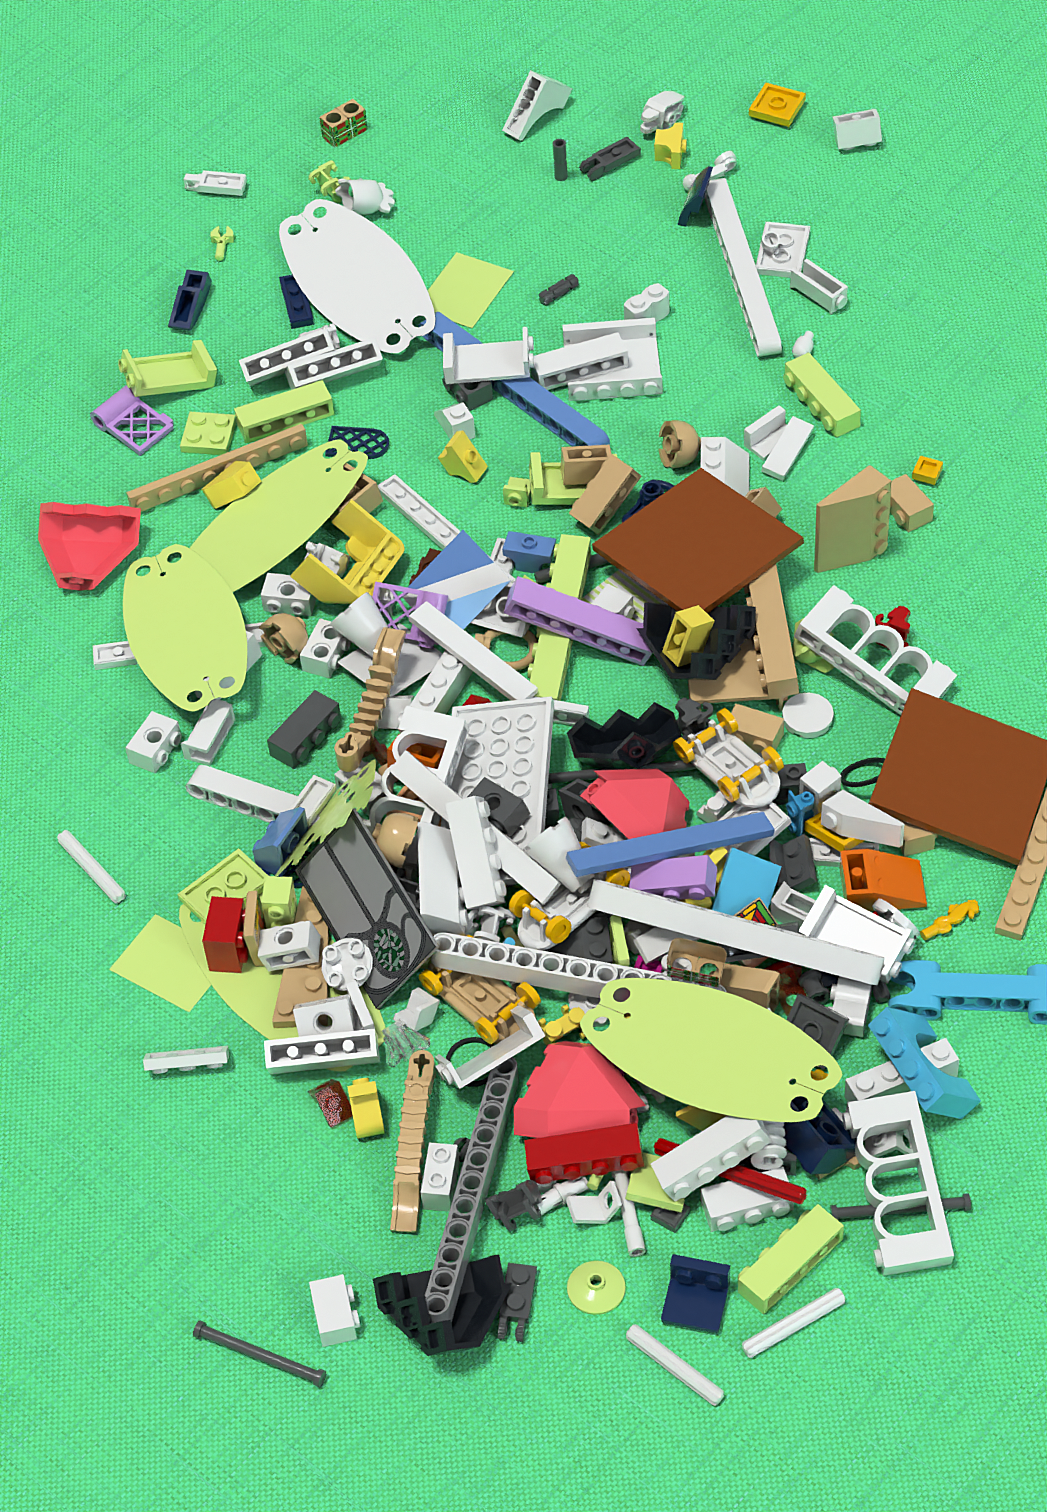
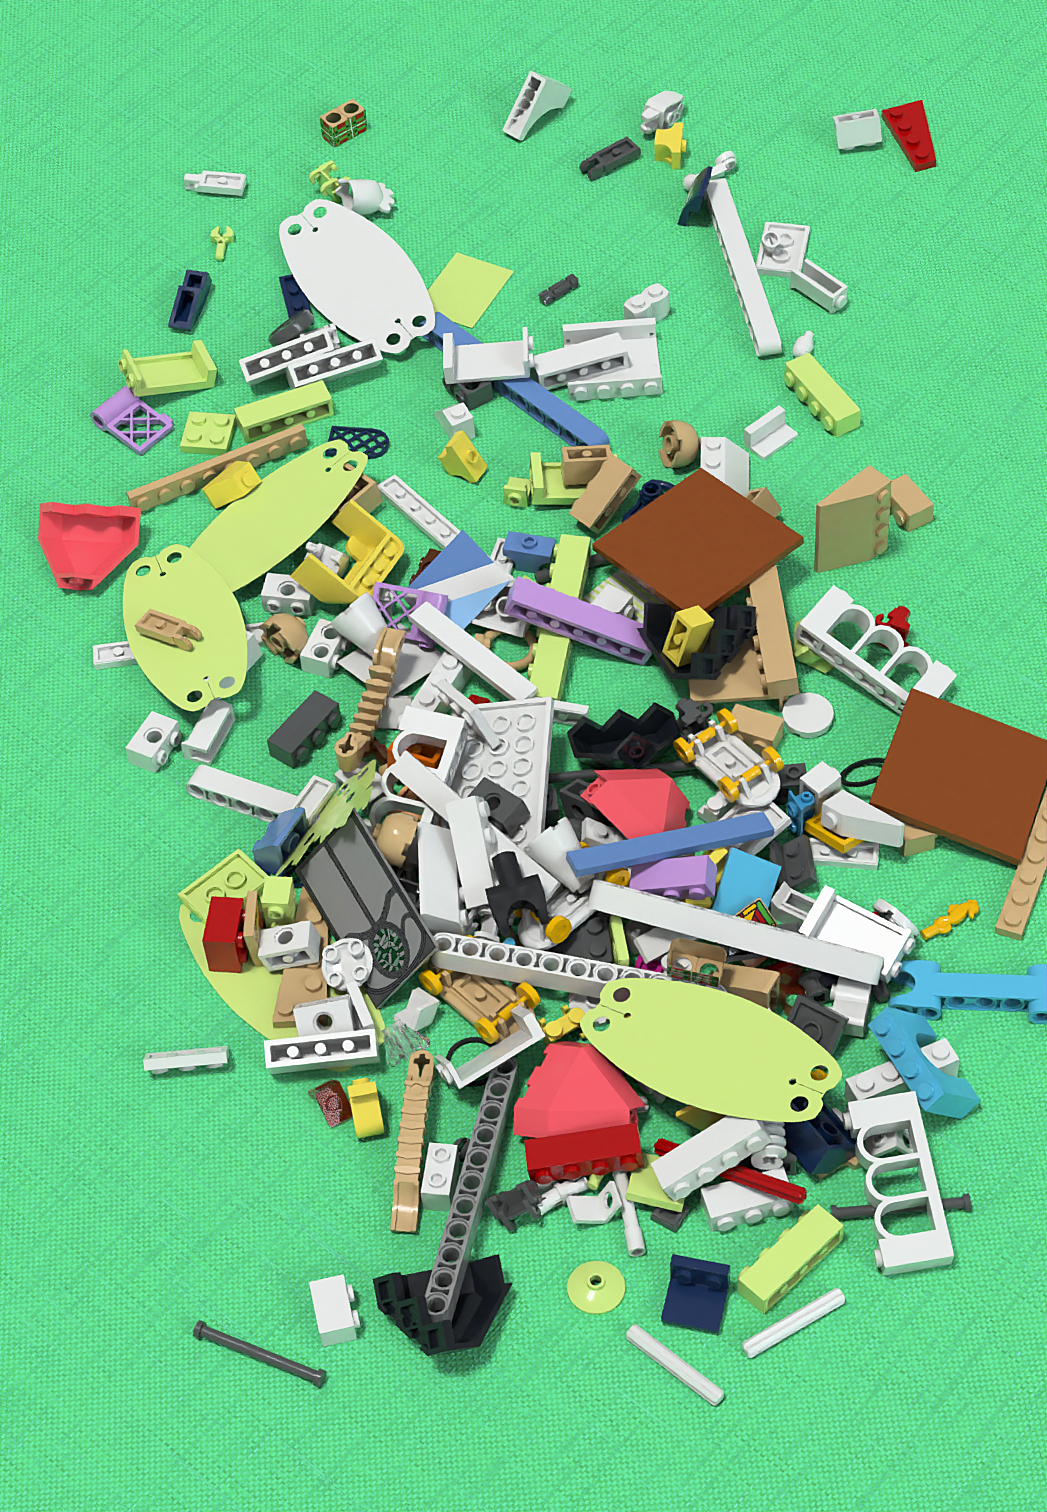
(91, 866): white axle -> none
(163, 964): yellowish green sticker -> none
(167, 629): none -> tan hinge
(291, 328): none -> dark grey wheel
(467, 710): none -> white wing
(514, 892): none -> black connector
(518, 1300): dark grey hinge -> none
(560, 161): dark grey piece -> none
(777, 104): yellow plate -> none
(787, 448): white tile -> none
(880, 875): orange slope -> none
(912, 133): none -> red wing
(927, 470): yellow plate -> none

